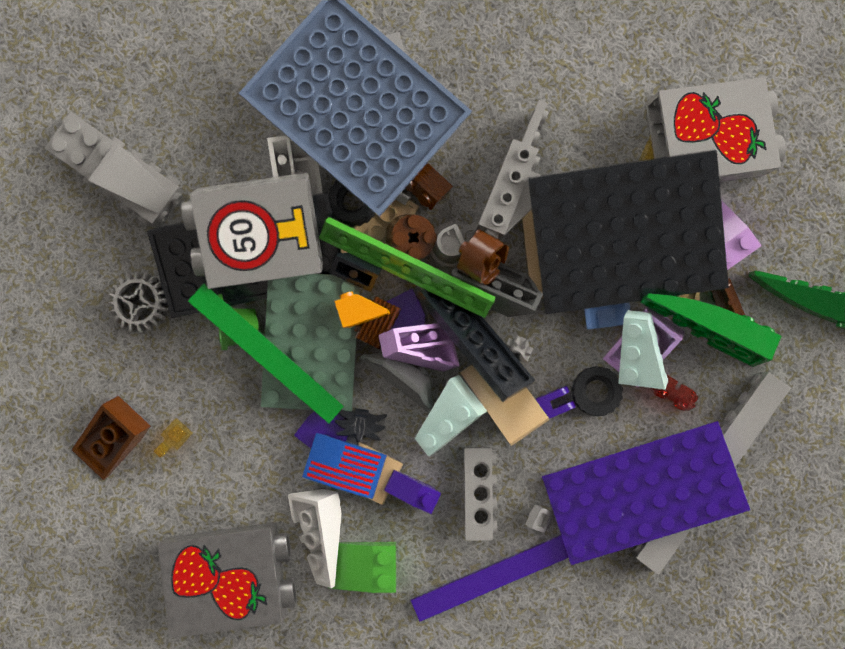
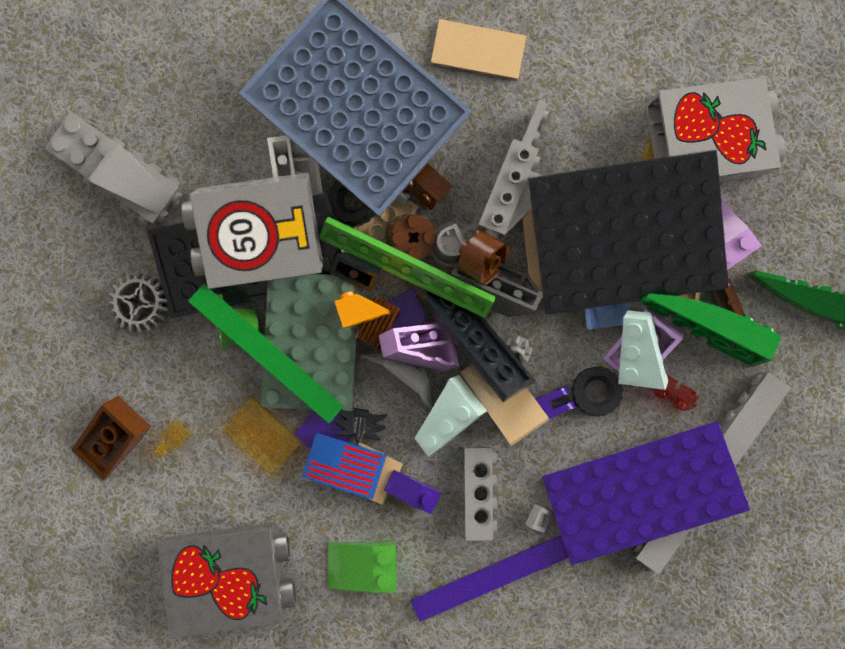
(262, 435): none -> clear yellow tile
(320, 521): white wedge -> none
(478, 49): none -> tan tile

